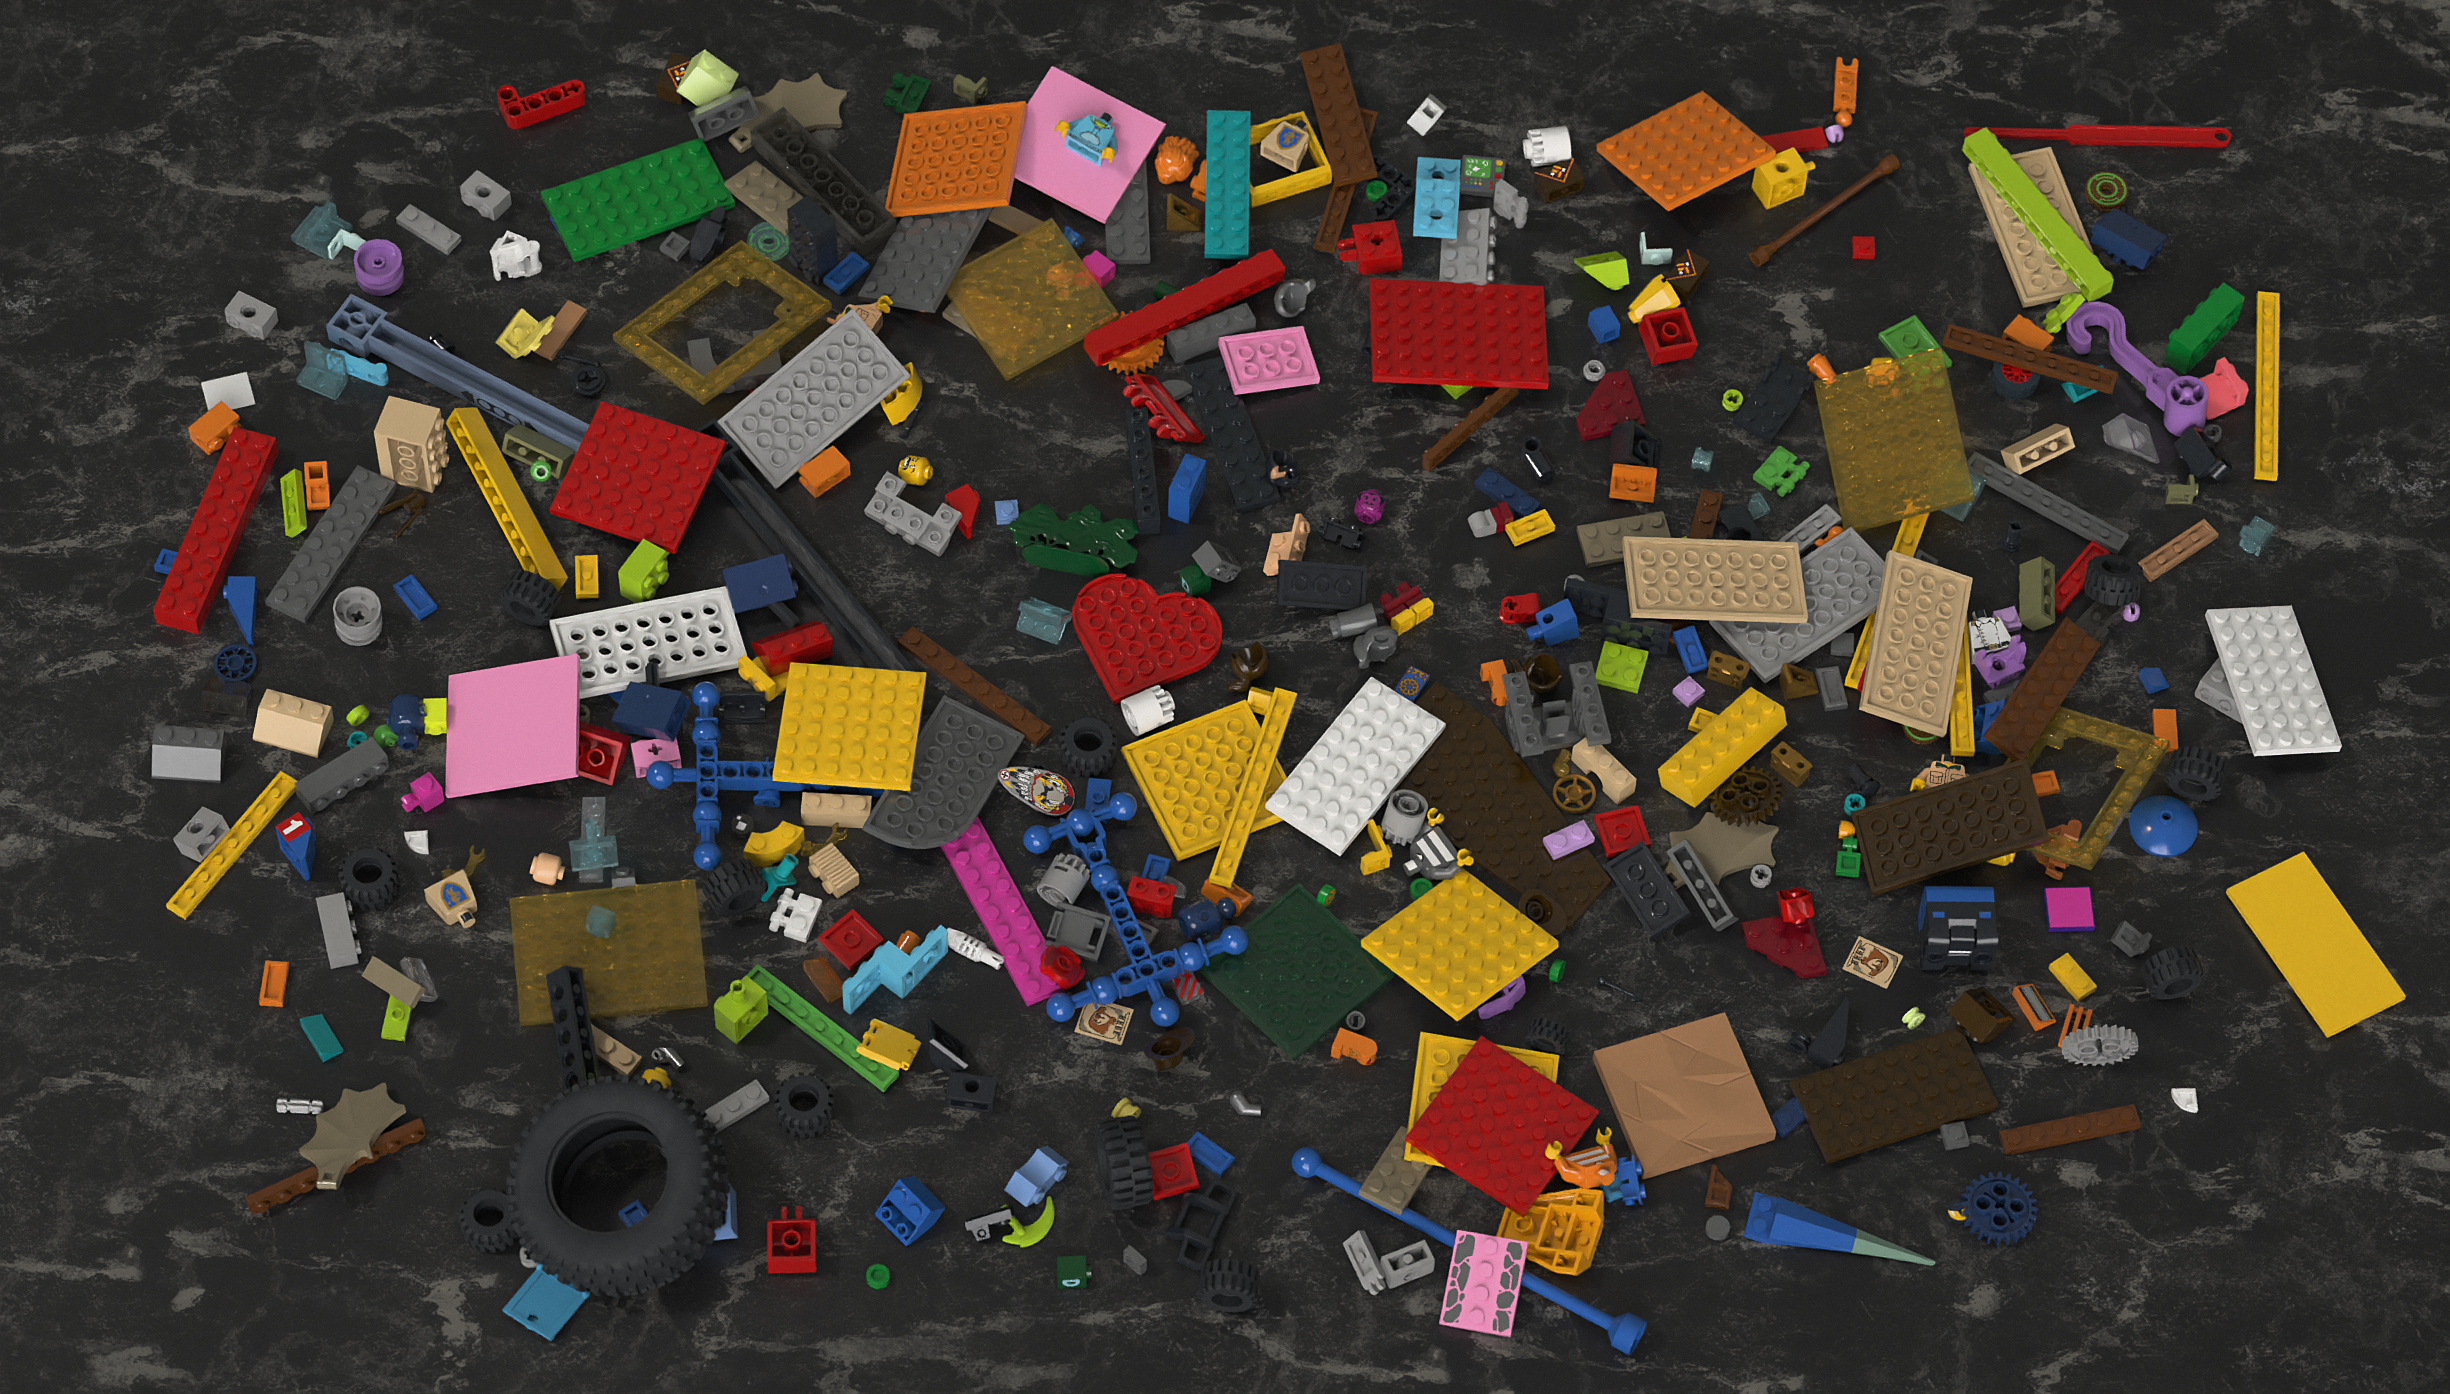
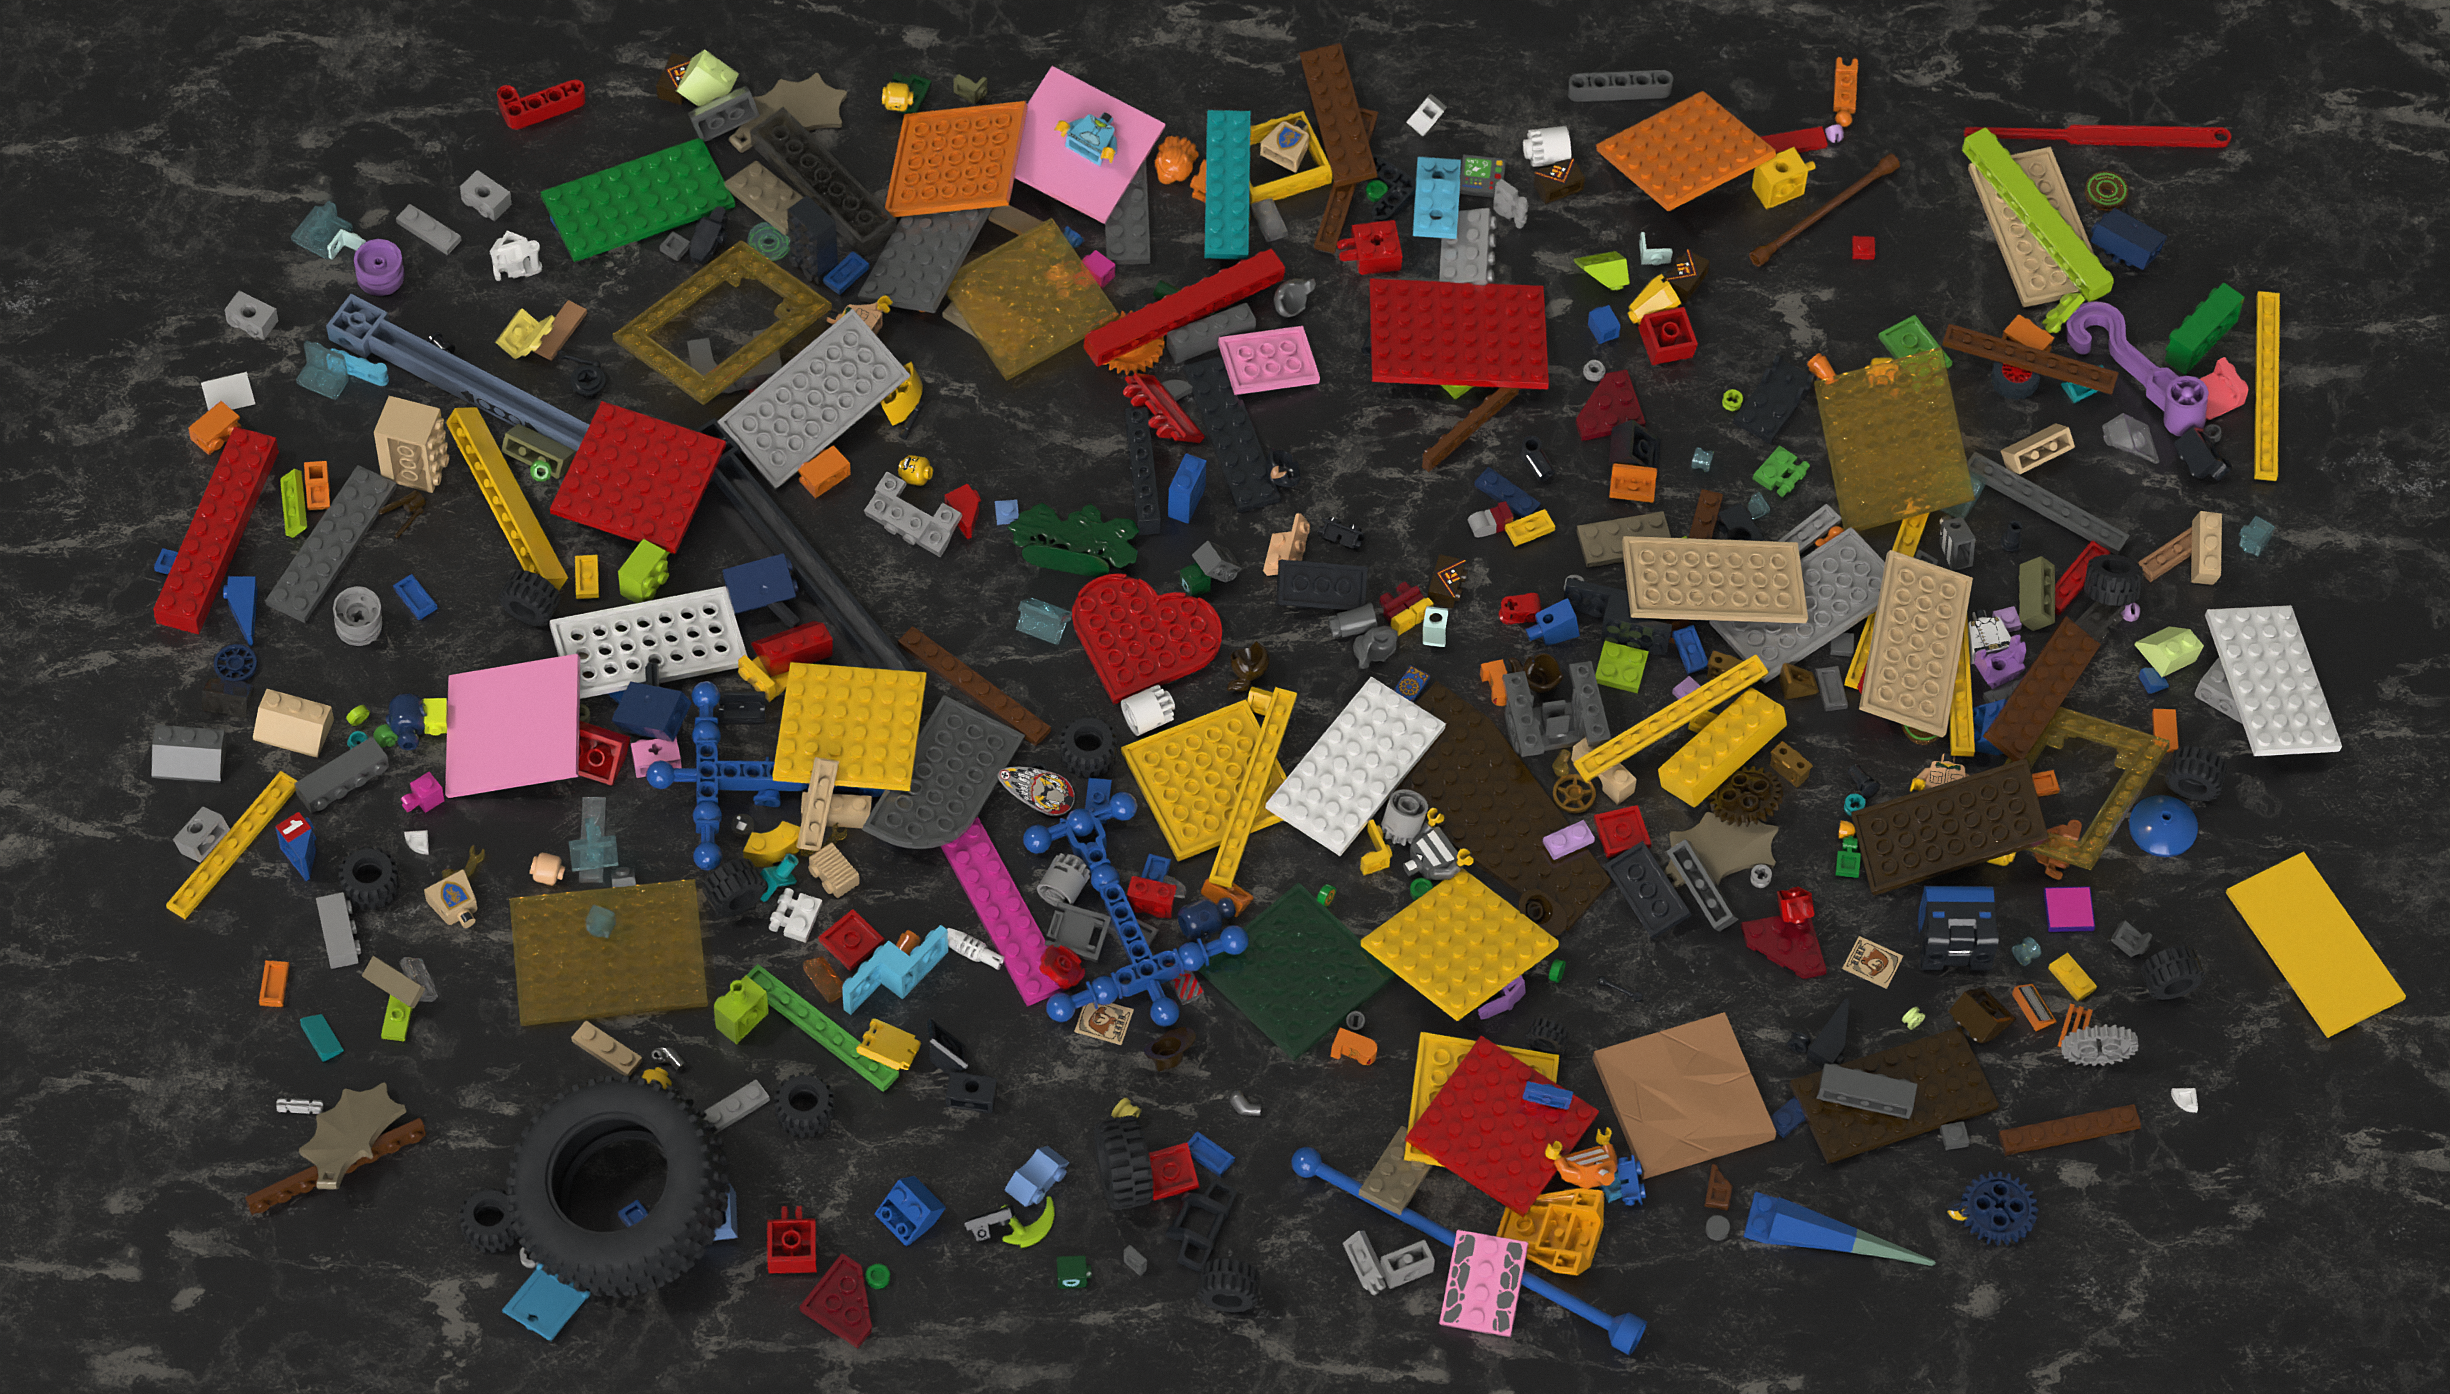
(572, 1026): black brick -> none
(817, 804): none -> tan tile
(841, 1302): none -> dark red plate
(897, 96): none -> yellow head
(1182, 215): pearl gold slope -> none
(1269, 219): none -> clear plate
(1369, 506): magenta head -> none
(1435, 631): none -> light aqua bracket
(1446, 581): none -> dark brown brick
(1547, 1095): none -> blue plate
(1620, 85): none -> dark grey beam
(1670, 718): none -> yellow plate
(1867, 1090): none -> dark grey brick
(1956, 534): none -> dark grey torso
(2026, 951): none -> clear light blue wheel
(2170, 649): none -> yellowish green slope
(2182, 493): olive bracket -> none
(2206, 548): none -> tan brick

